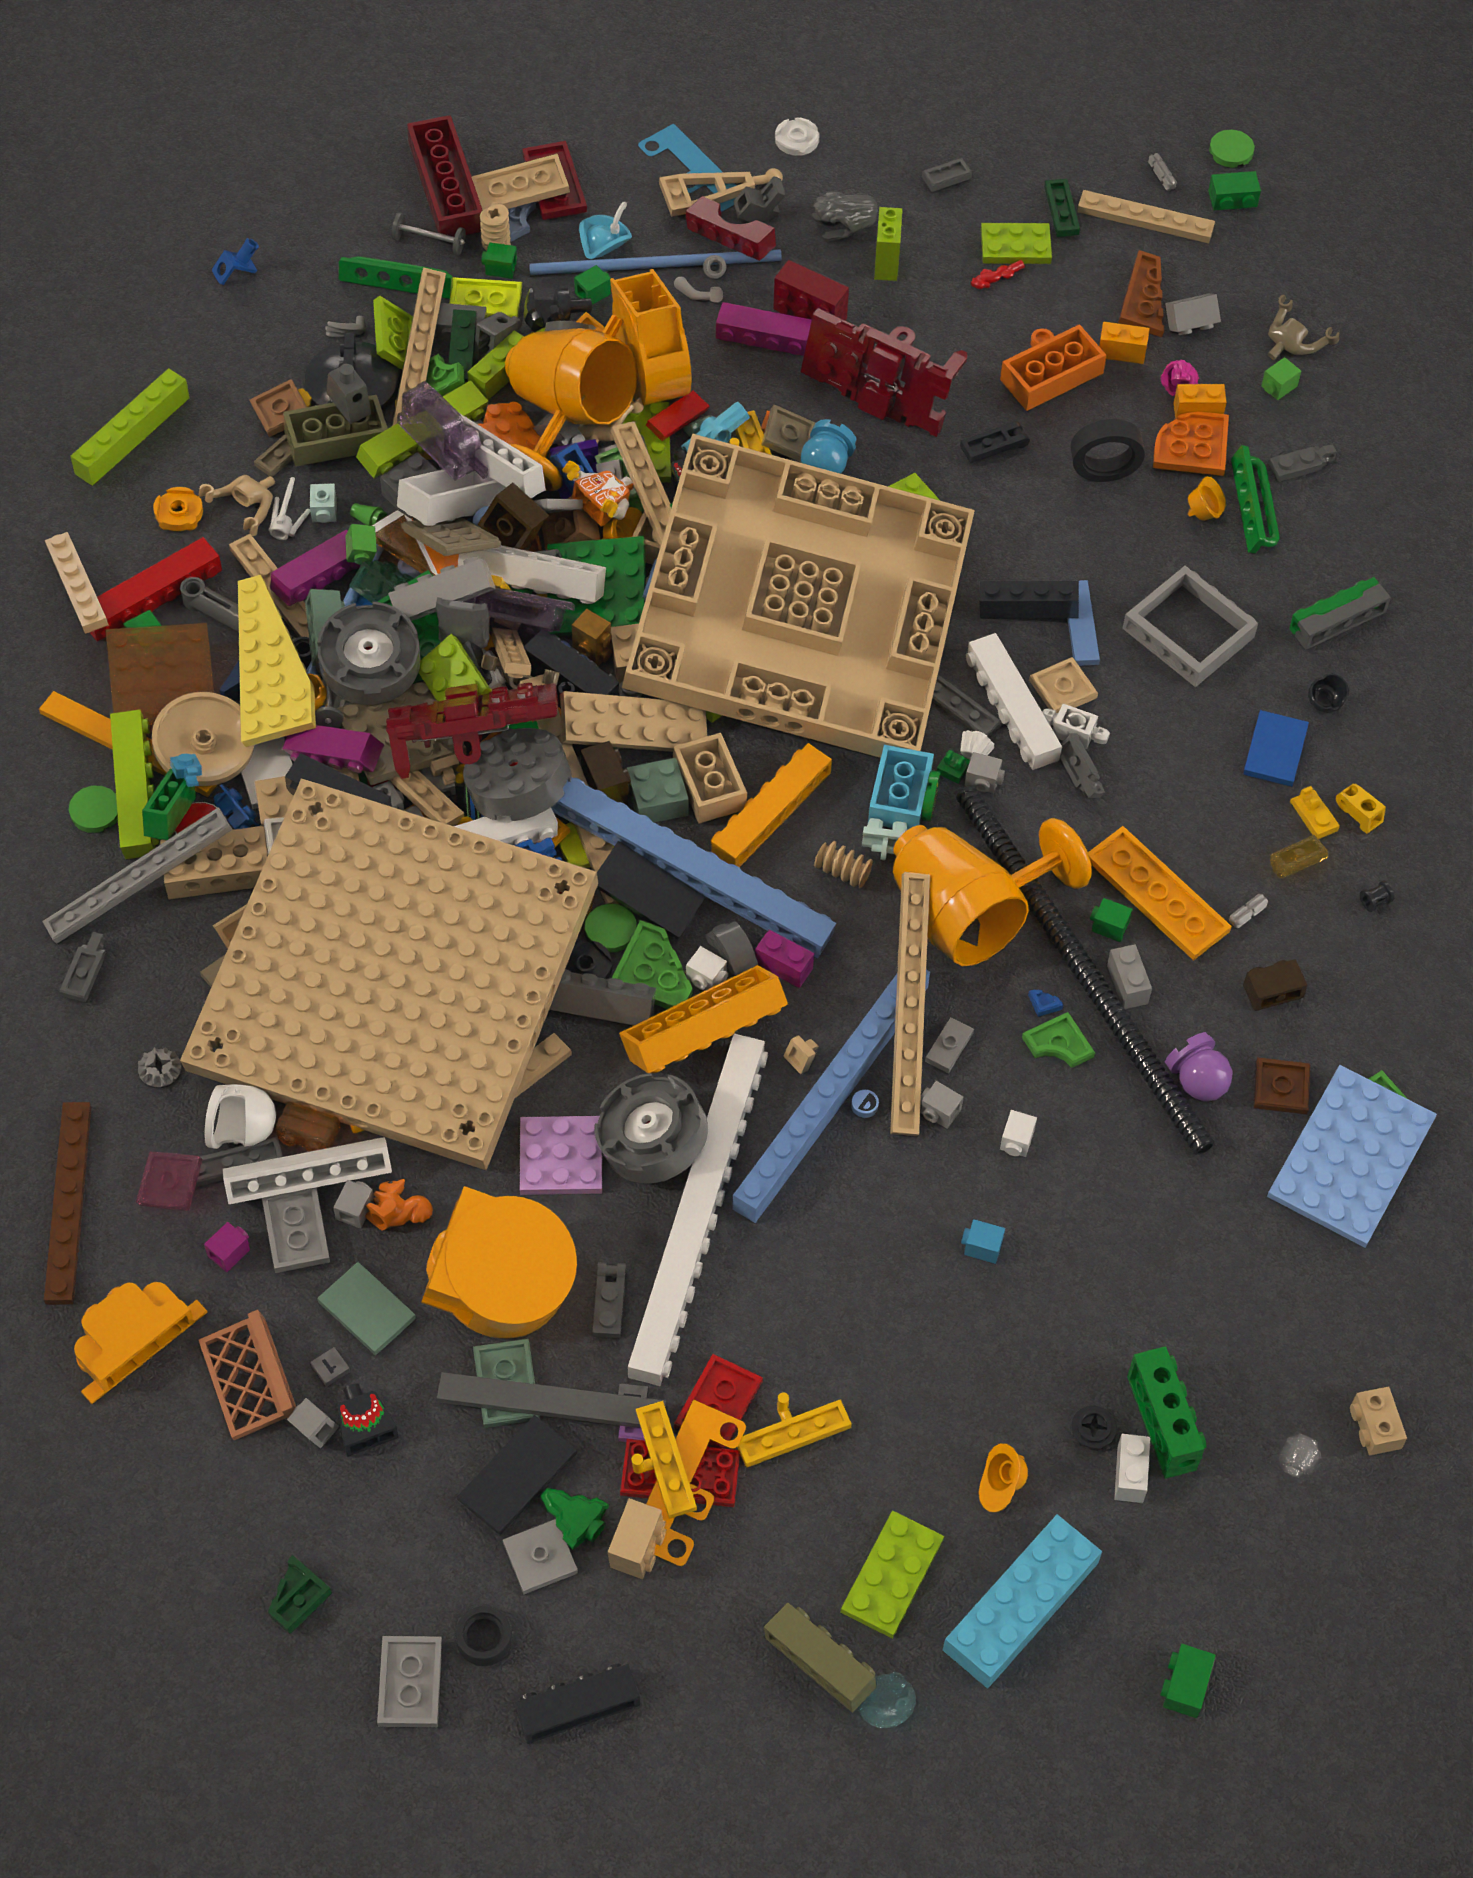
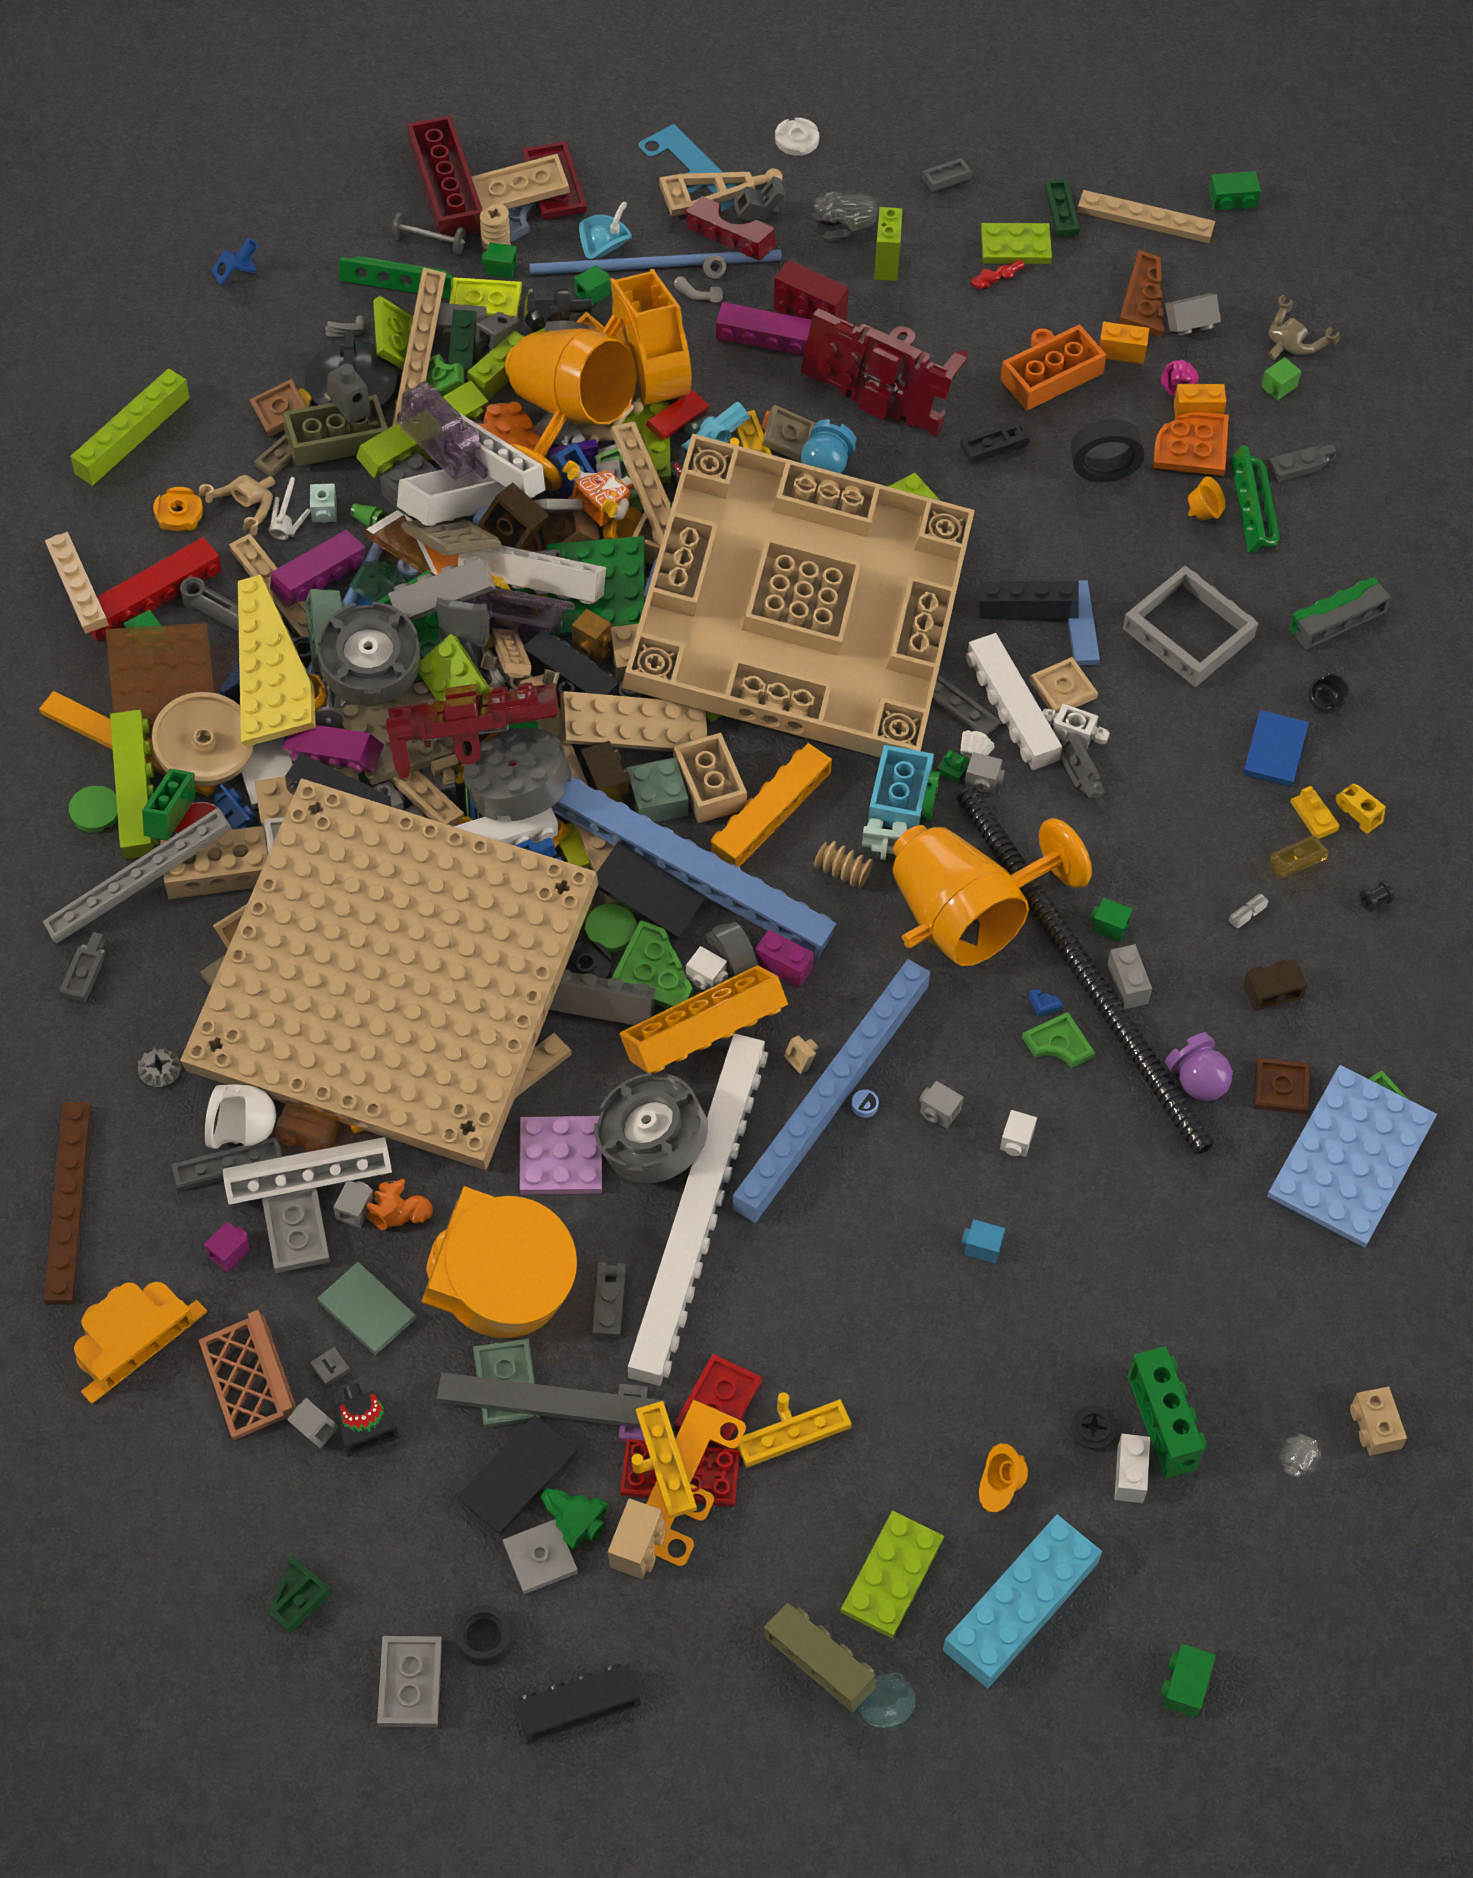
(169, 1180): clear pink tile -> none
(186, 767): dark azure plate -> none
(360, 543): bright green brick -> none
(910, 1004): tan plate -> none
(949, 1045): light grey plate -> none
(1158, 893): light orange plate -> none
(1162, 171): light grey axle -> none
(1231, 148): bright green tile -> none

